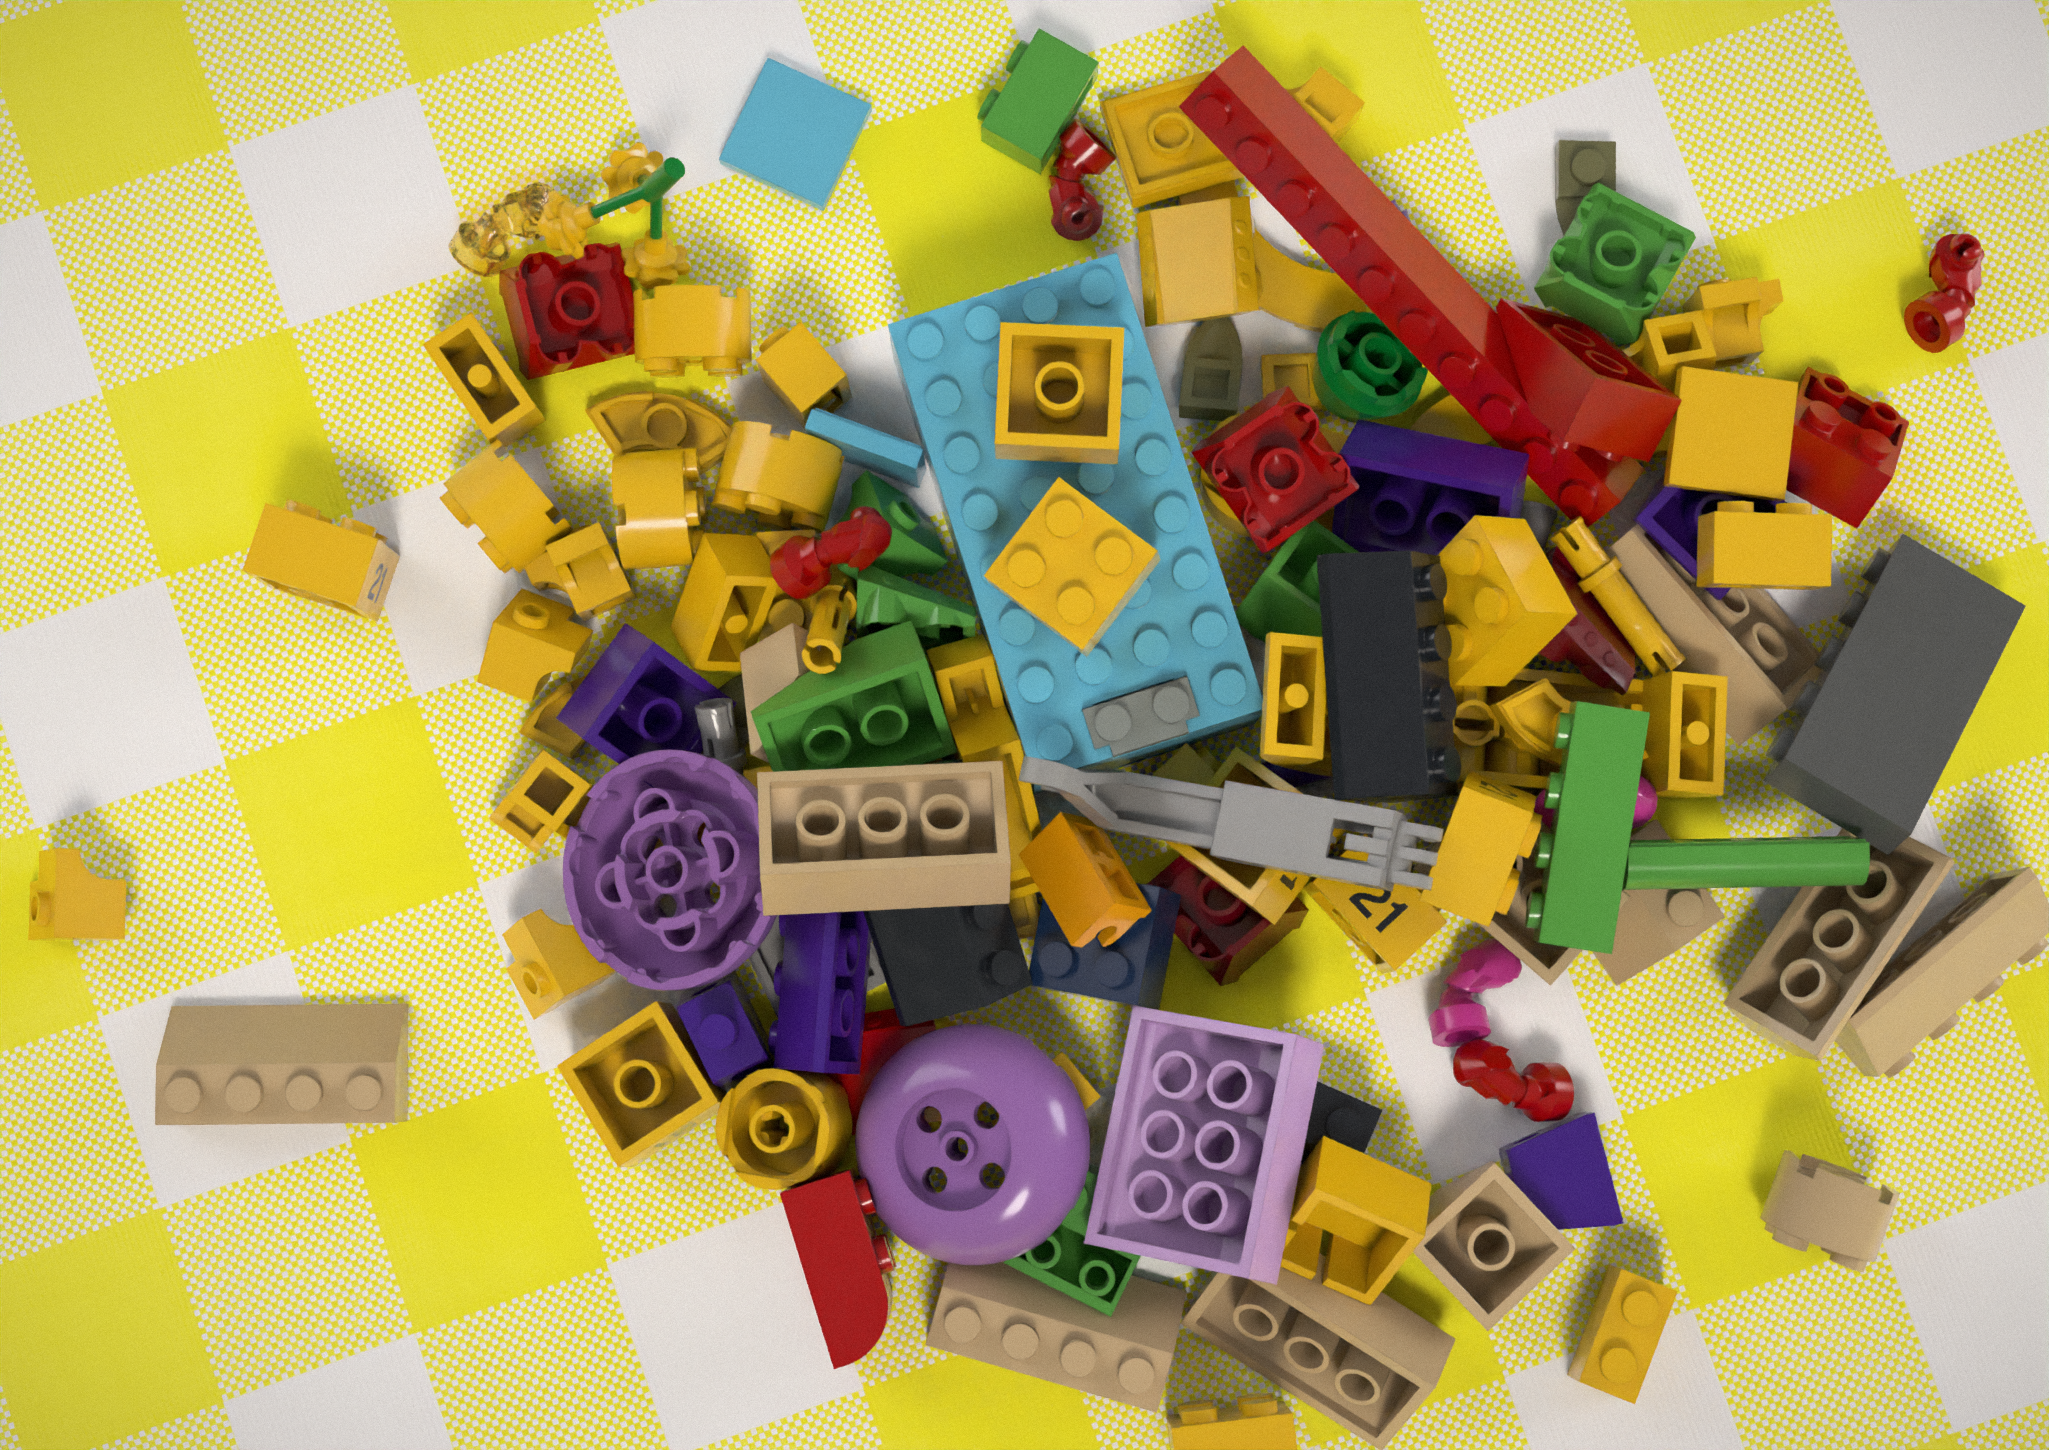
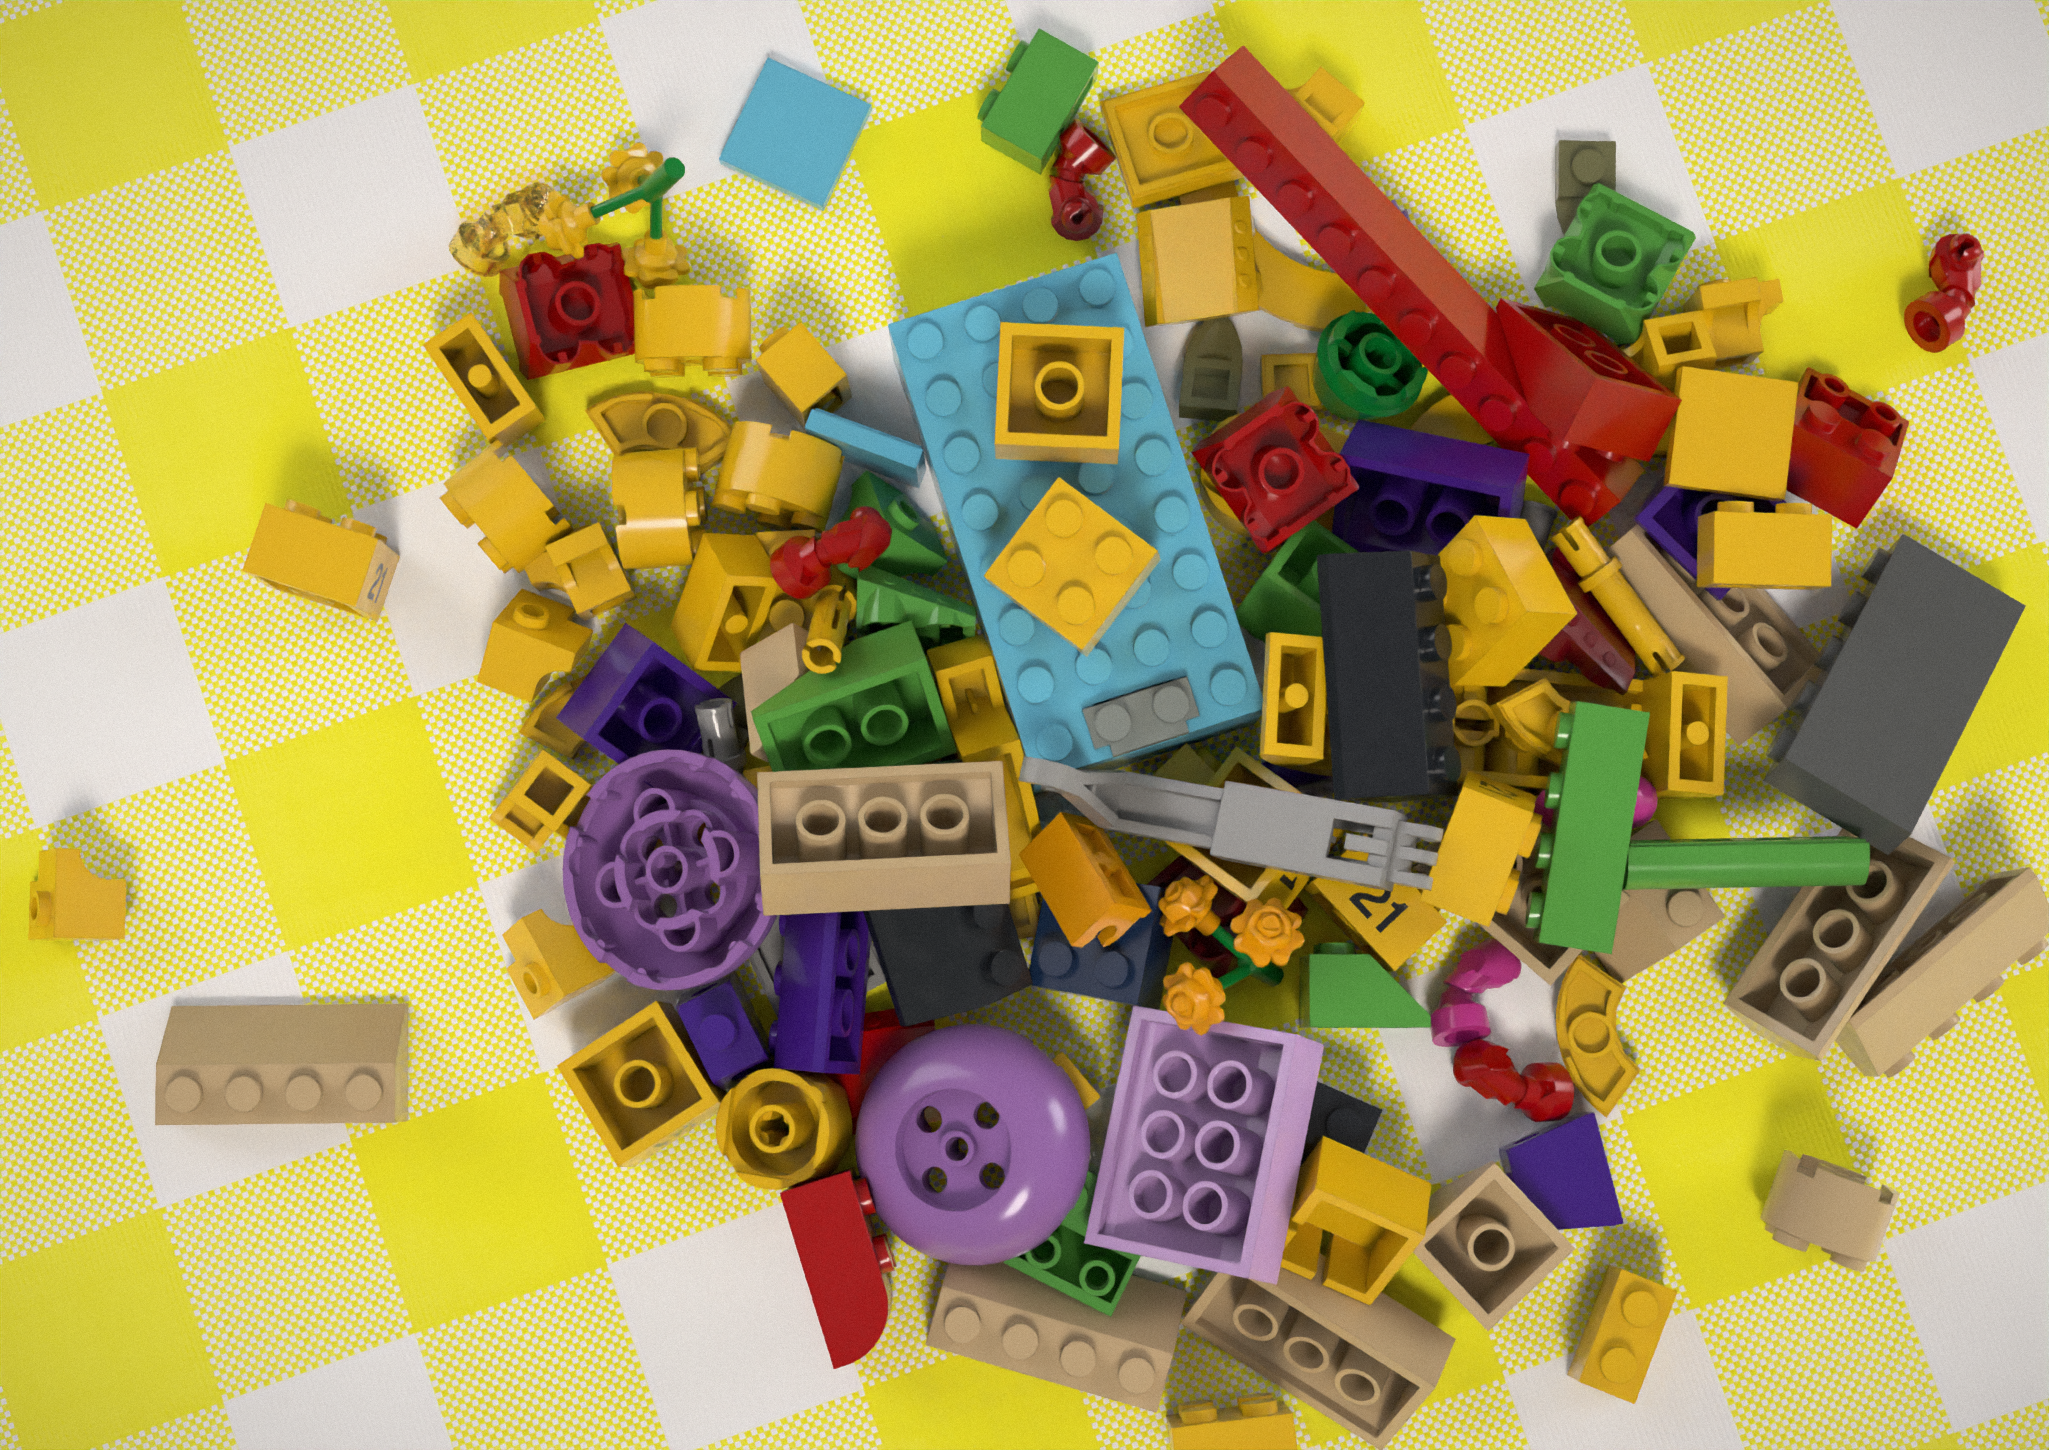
(1262, 946): none -> light orange plant
(1353, 992): none -> bright green slope
(1589, 1035): none -> yellow tile

